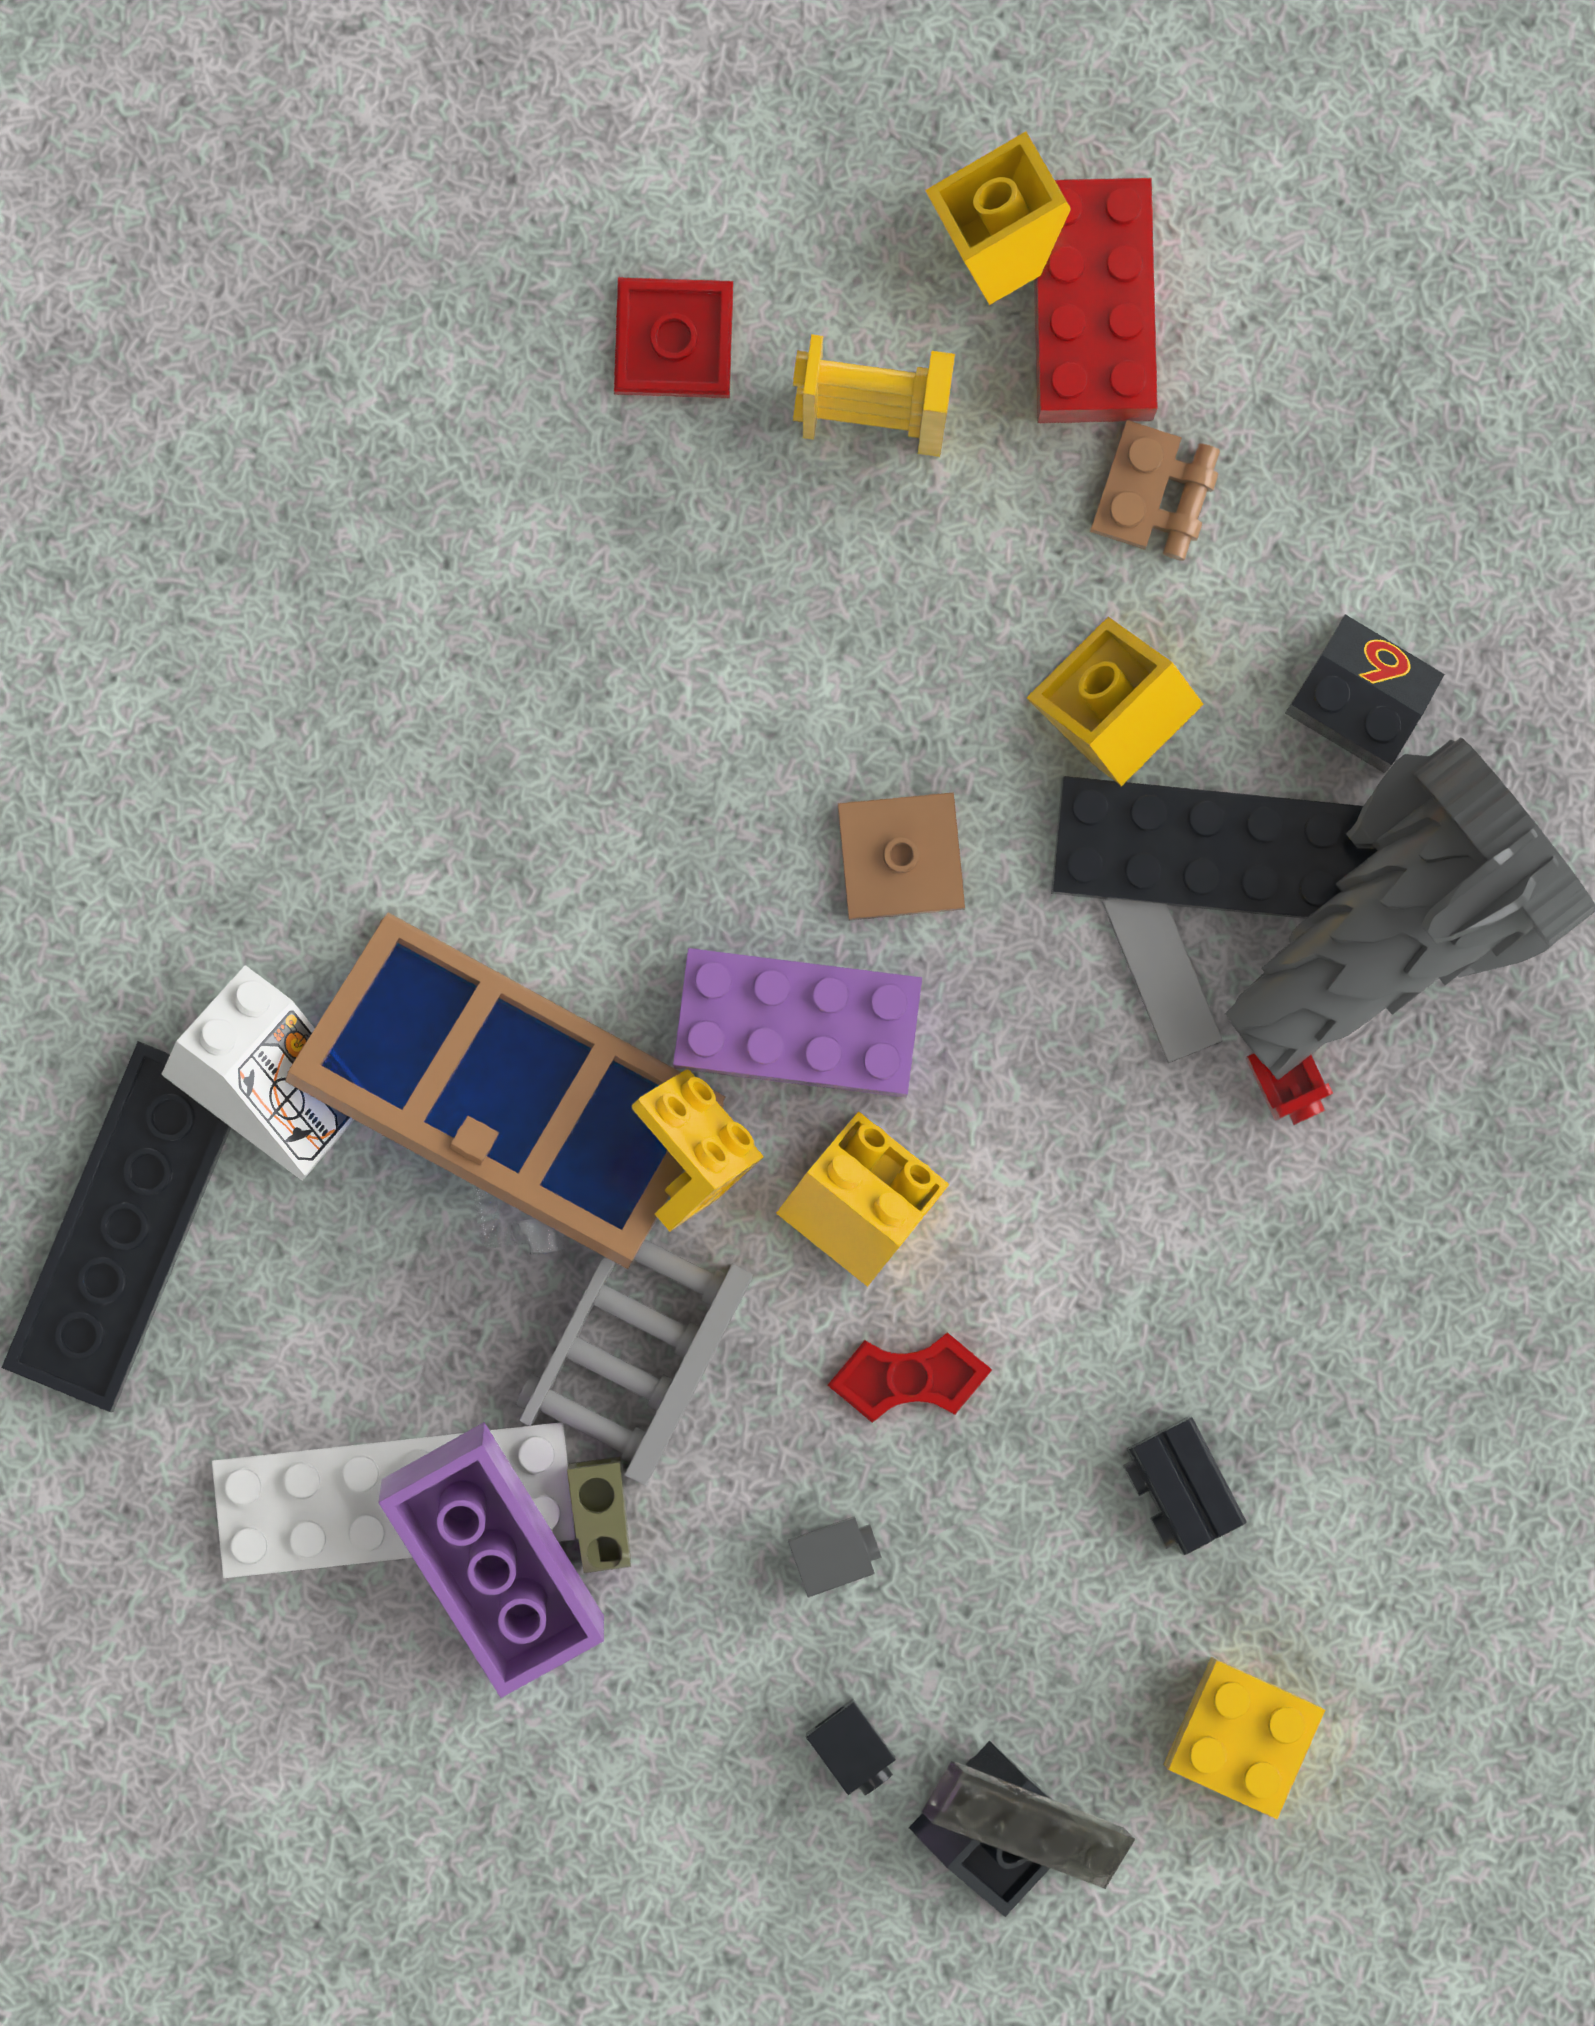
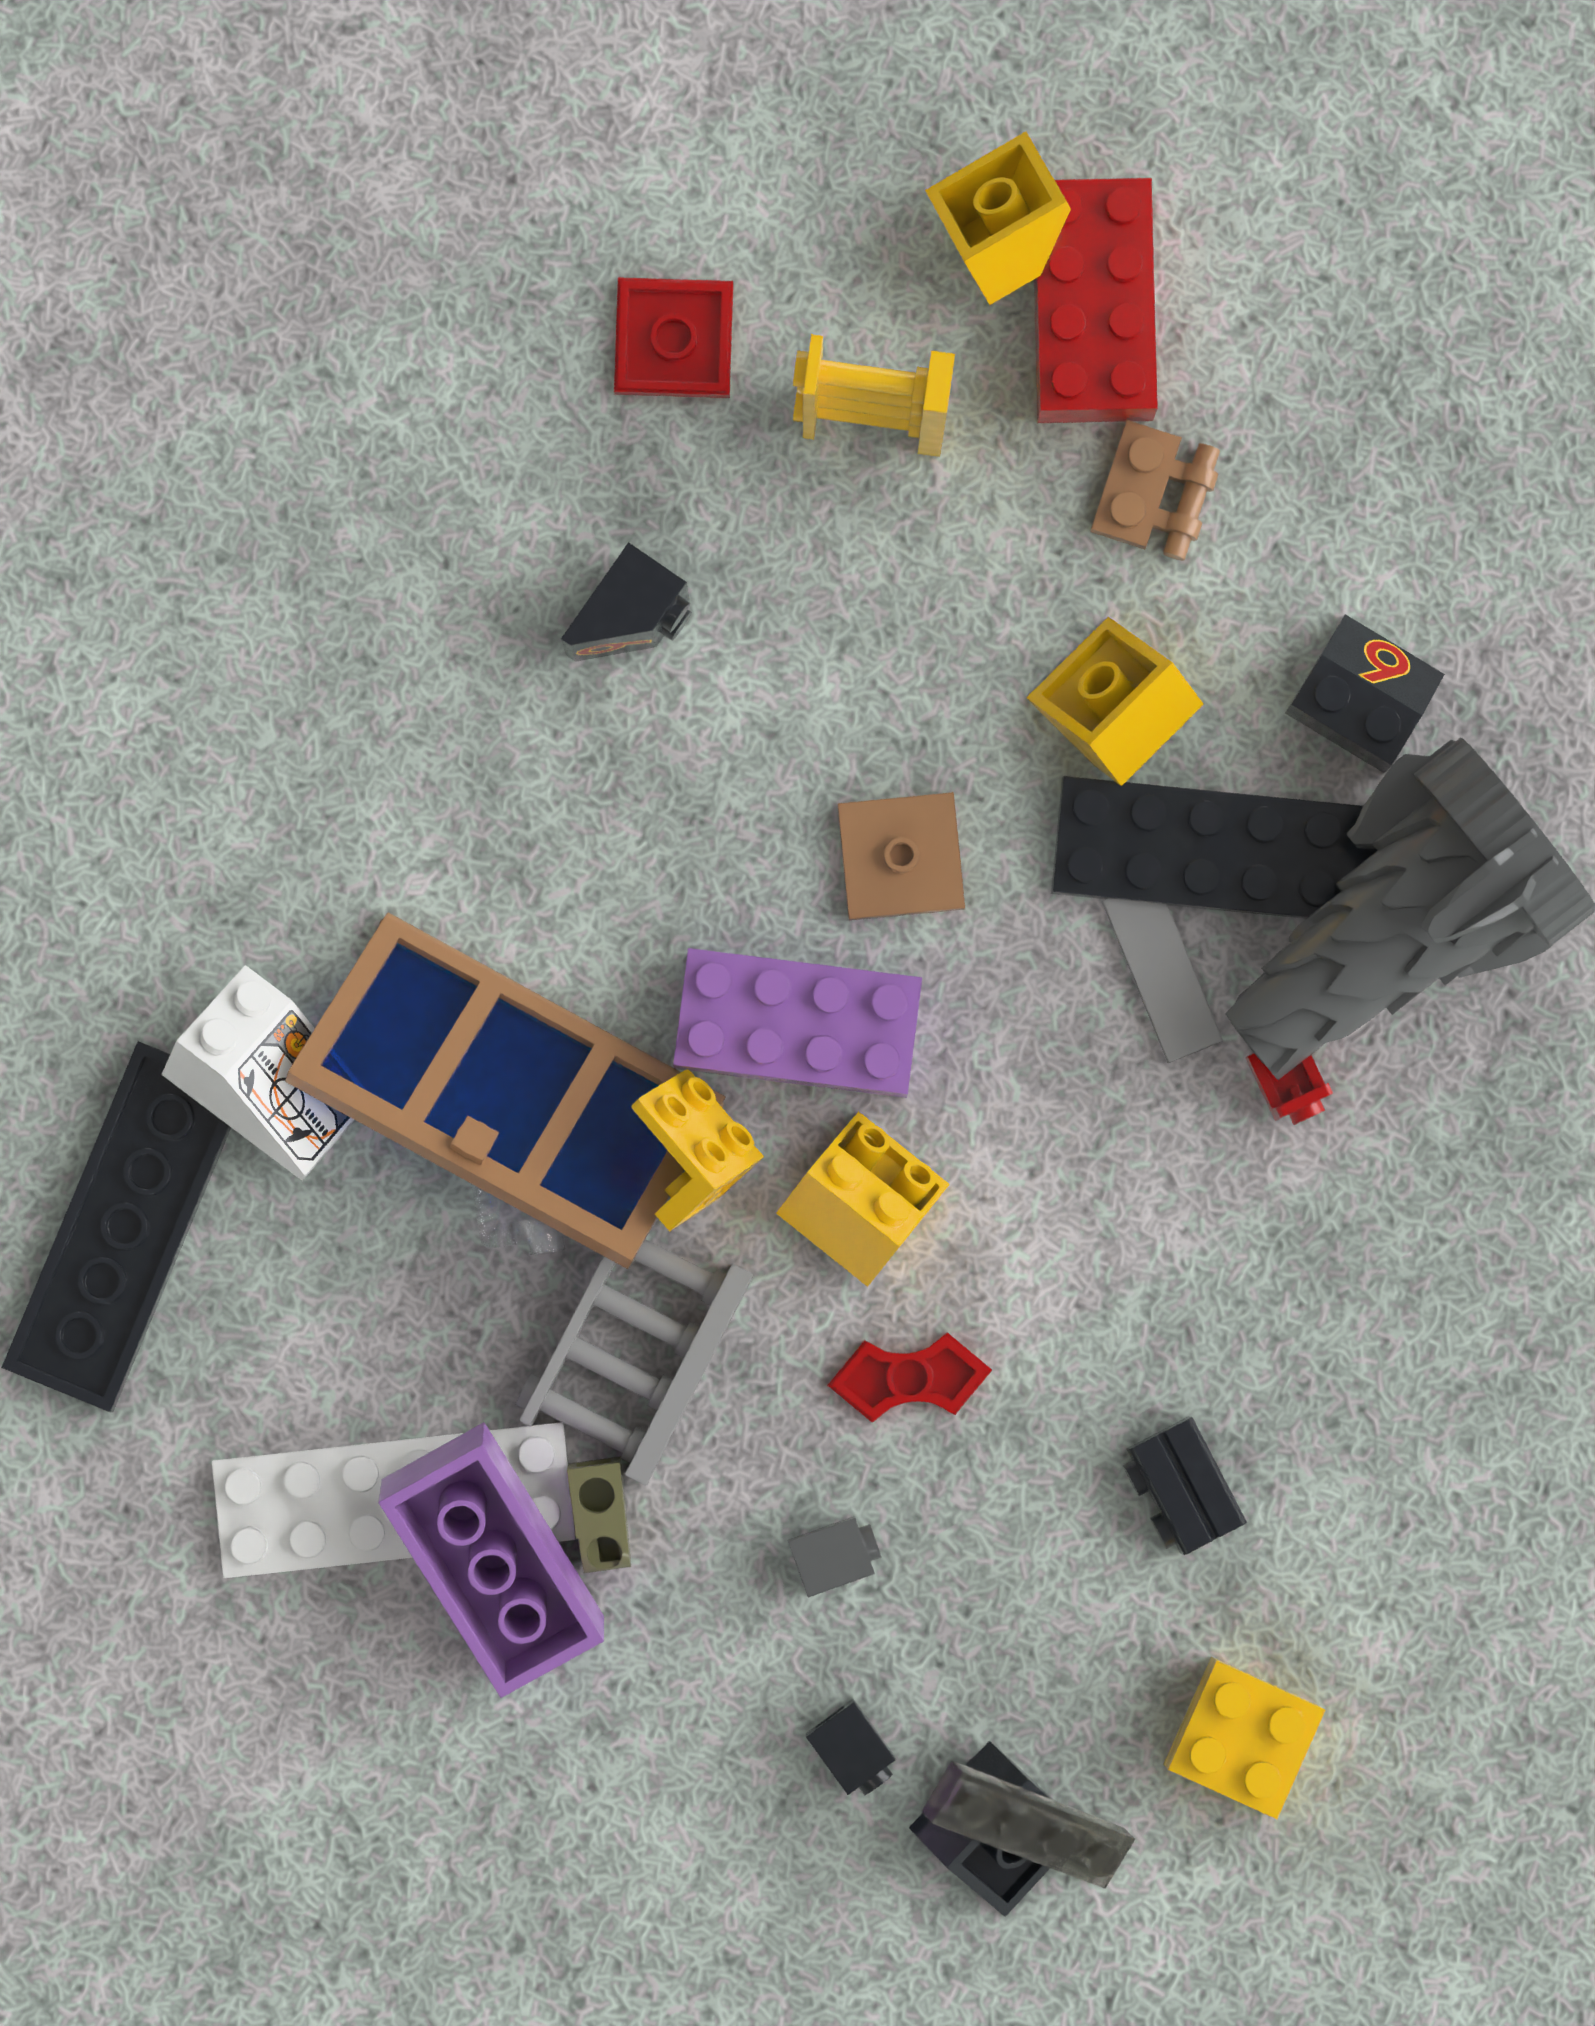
(629, 609): none -> black slope

